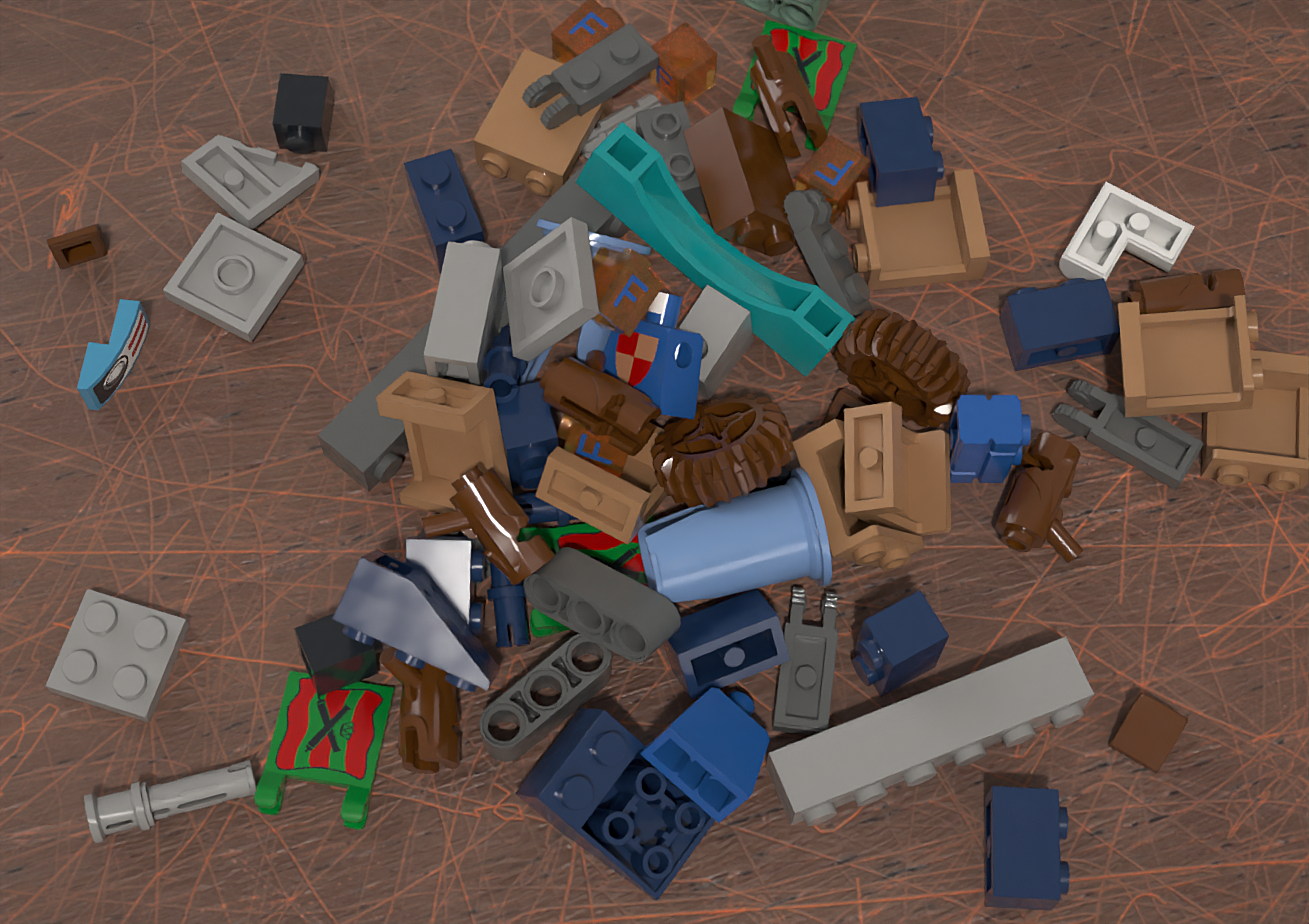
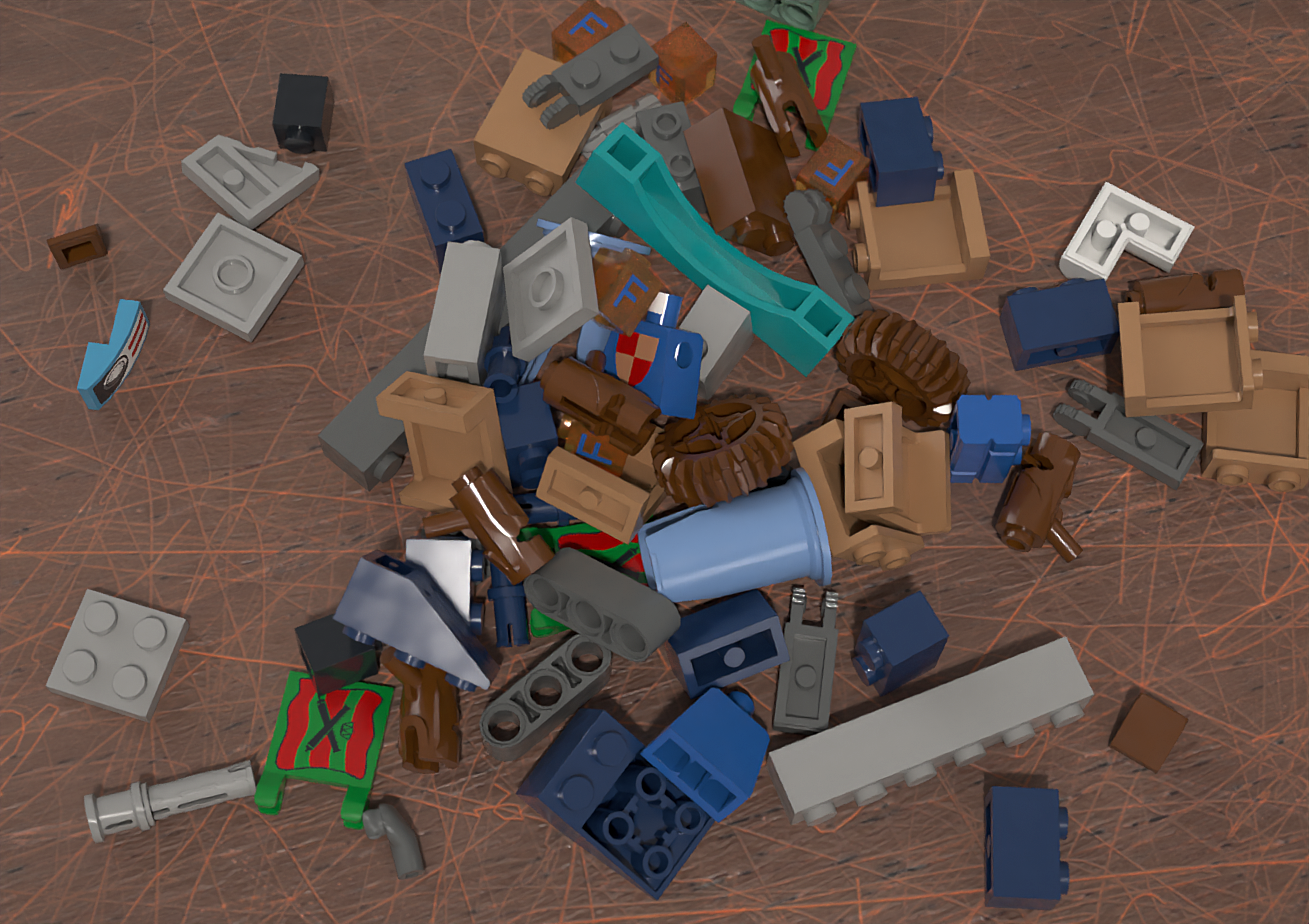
(400, 837): none -> dark grey arm

